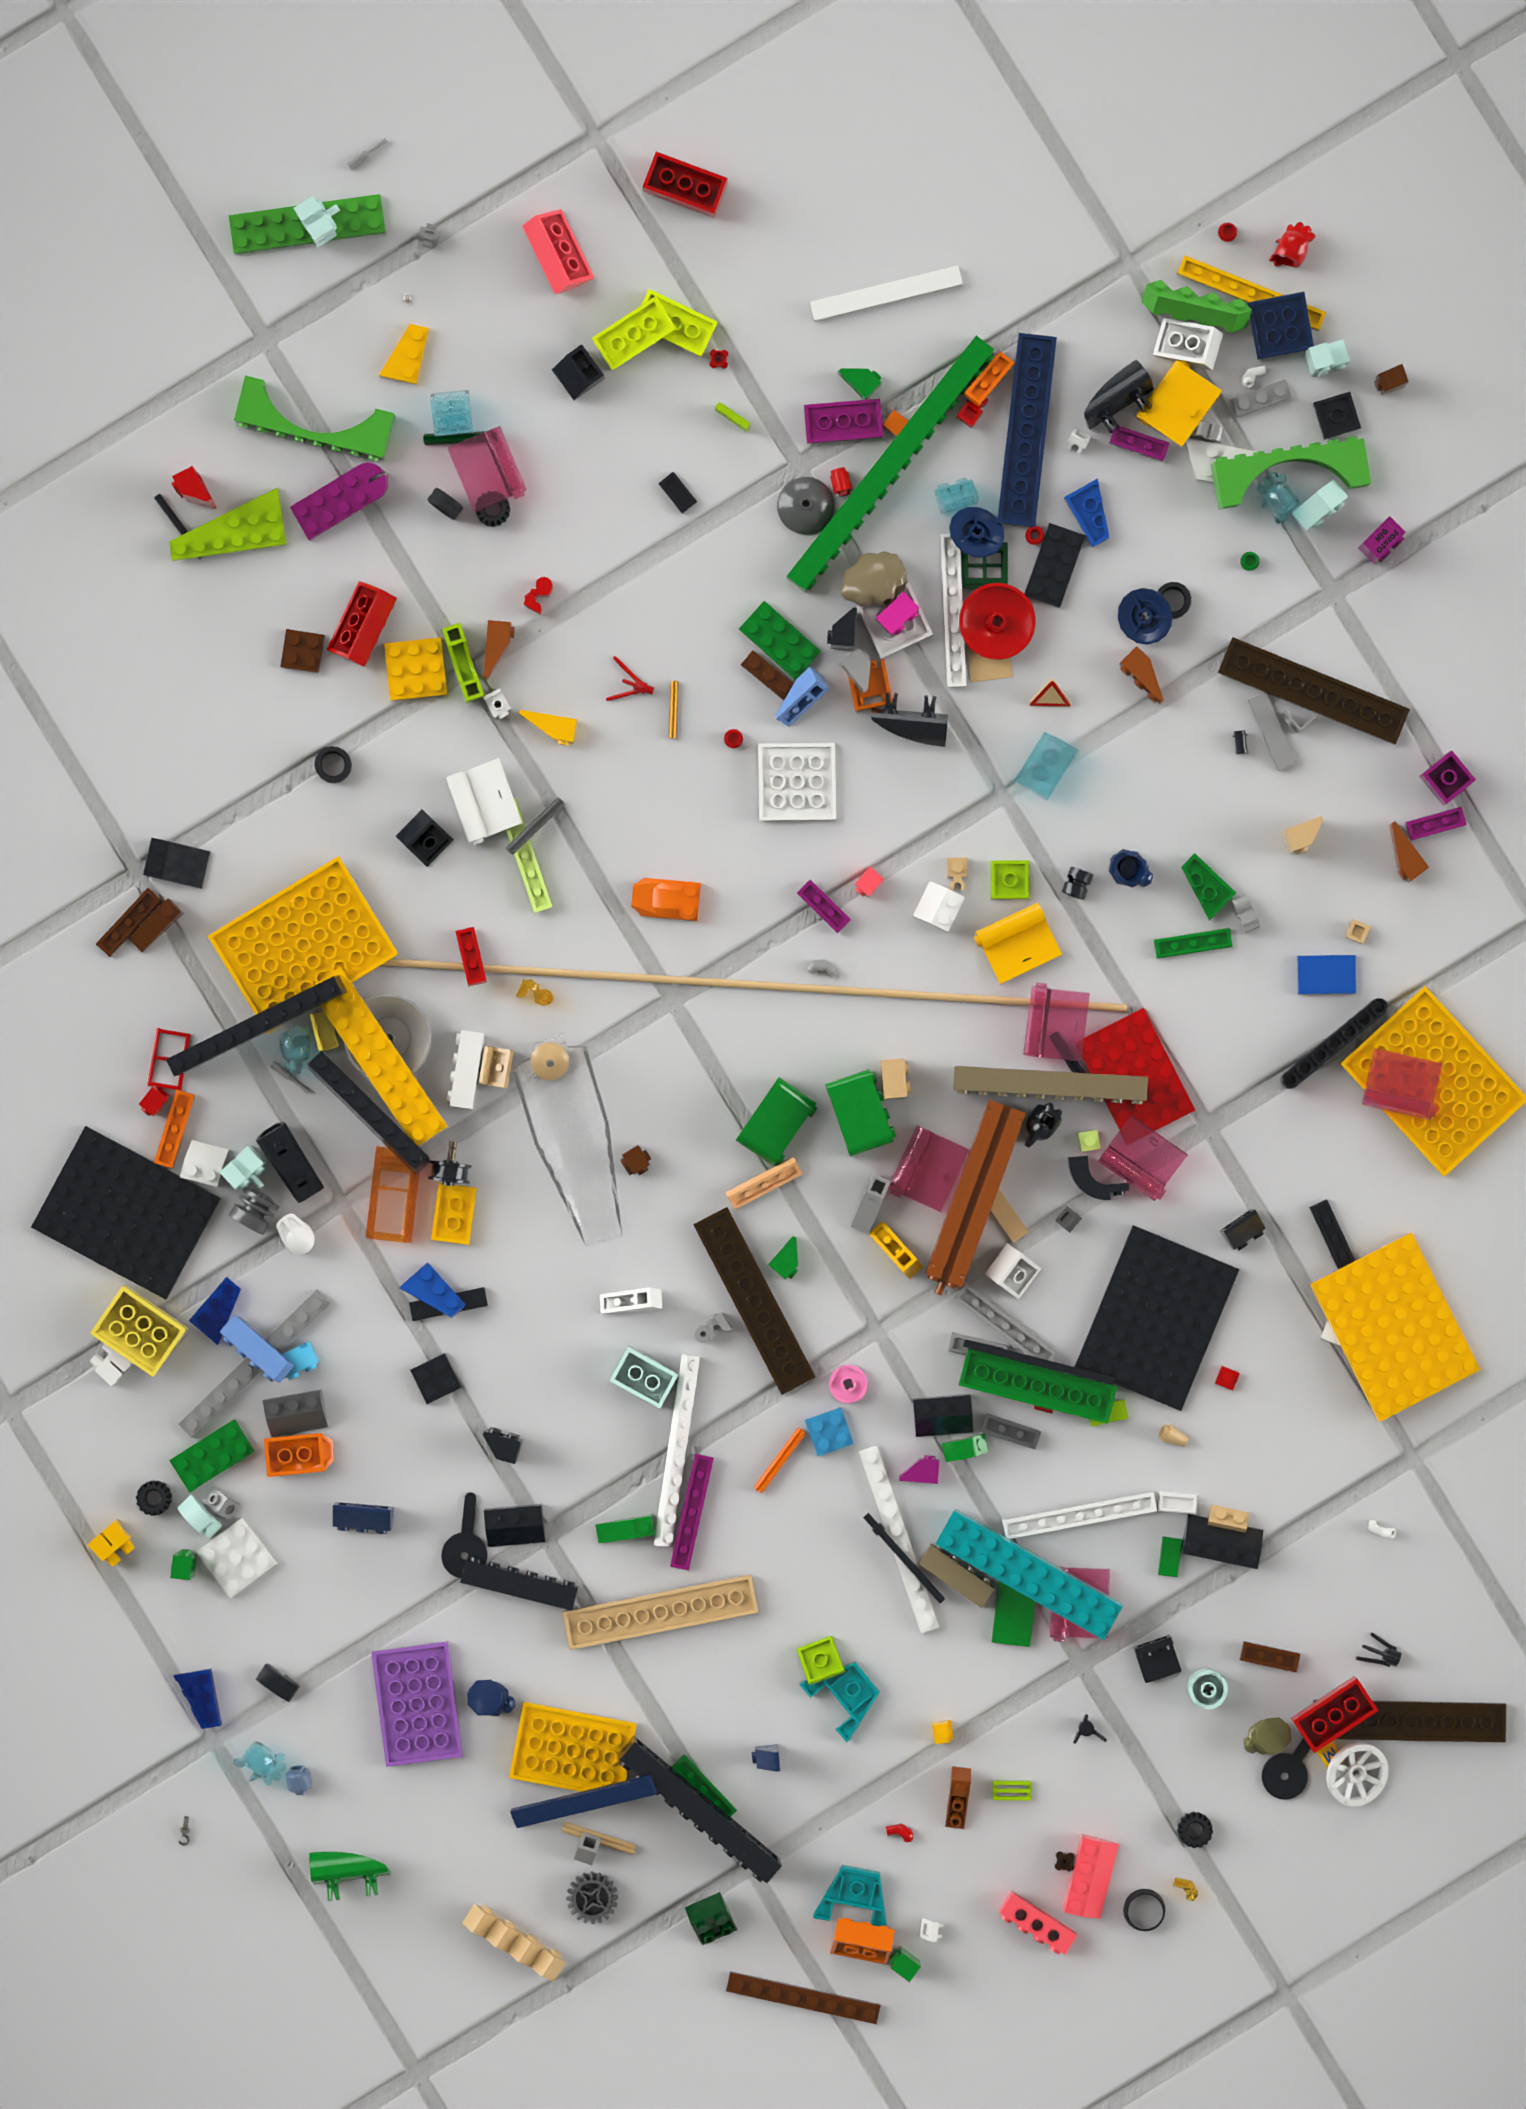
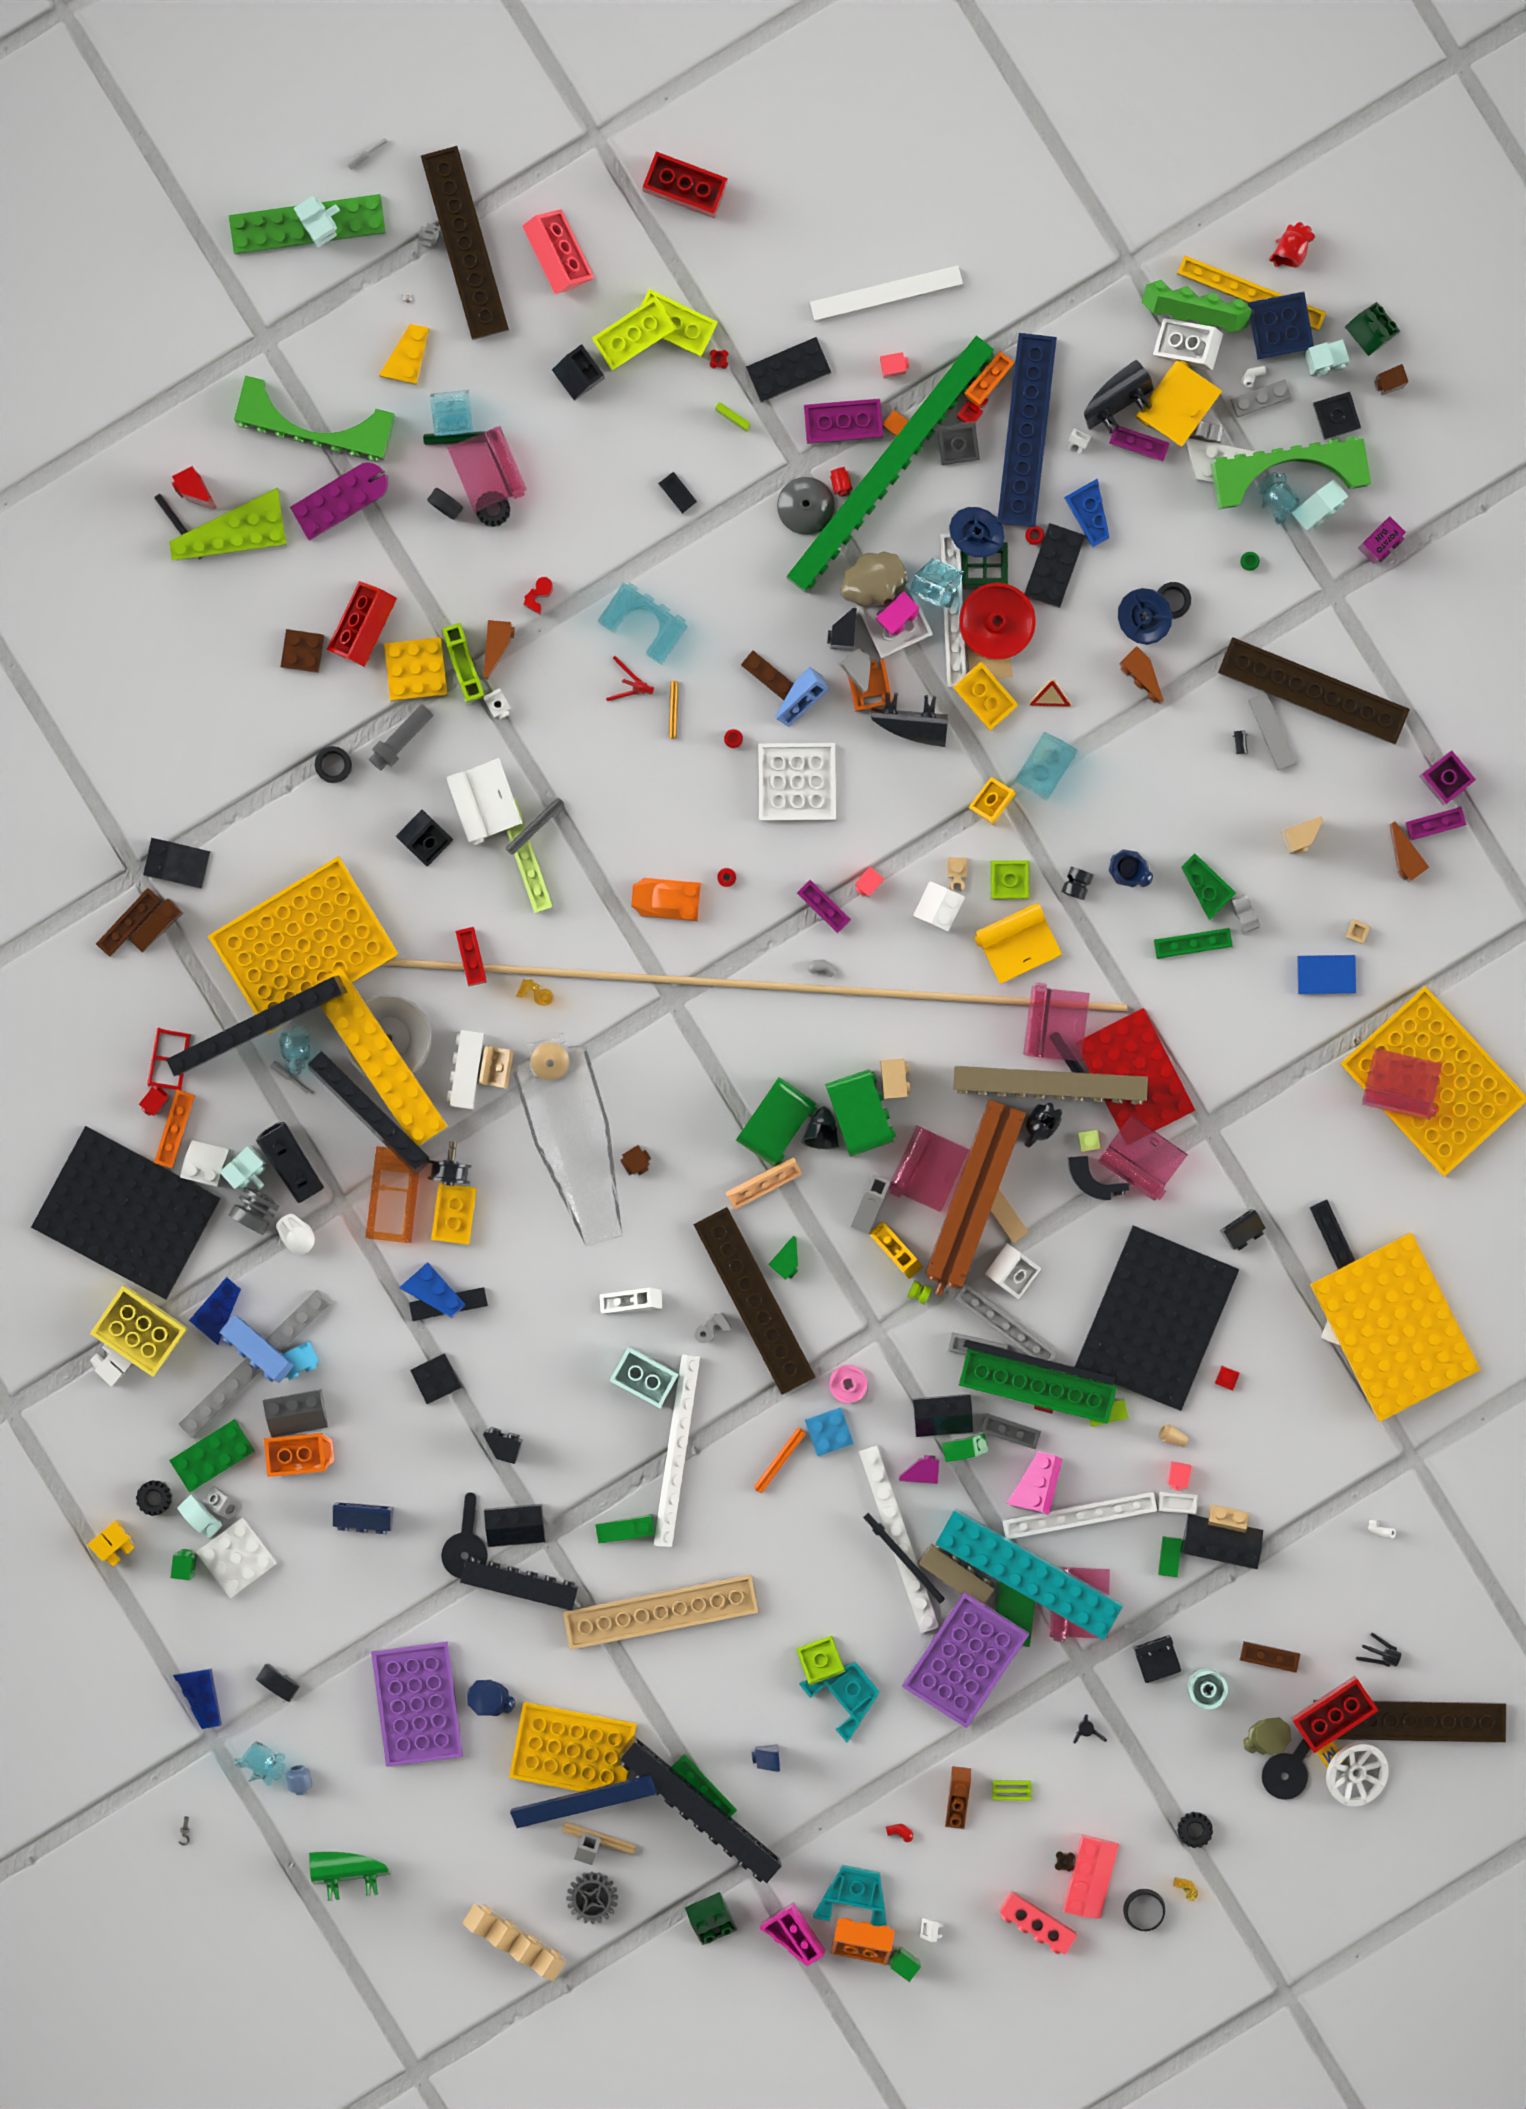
(324, 1032): light yellow panel -> none
(387, 752): none -> dark grey piece
(464, 243): none -> dark brown plate
(557, 727): yellow slope -> none
(629, 599): none -> clear light blue arch
(692, 1511): magenta plate -> none
(722, 882): none -> red plate
(779, 640): green plate -> none
(788, 369): none -> black plate
(794, 1933): none -> dark pink wedge
(803, 1997): reddish brown plate -> none
(821, 1131): none -> black helmet
(861, 380): green slope -> none
(894, 364): none -> coral brick
(916, 1288): none -> lime wheel
(936, 583): none -> clear light blue slope
(942, 1731): yellow brick -> none
(956, 495): clear light blue slope -> none
(958, 443): none -> dark grey tile
(965, 1659): none -> medium lavender plate
(985, 696): none -> yellow plate
(992, 800): none -> yellow slope
(1038, 1484): none -> wedge
(1068, 1219): dark grey plate -> none
(1179, 1475): none -> coral brick
(1227, 232): red plate -> none
(1291, 723): light grey bracket -> none
(1342, 1039): black beam -> none
(1372, 328): none -> dark green slope

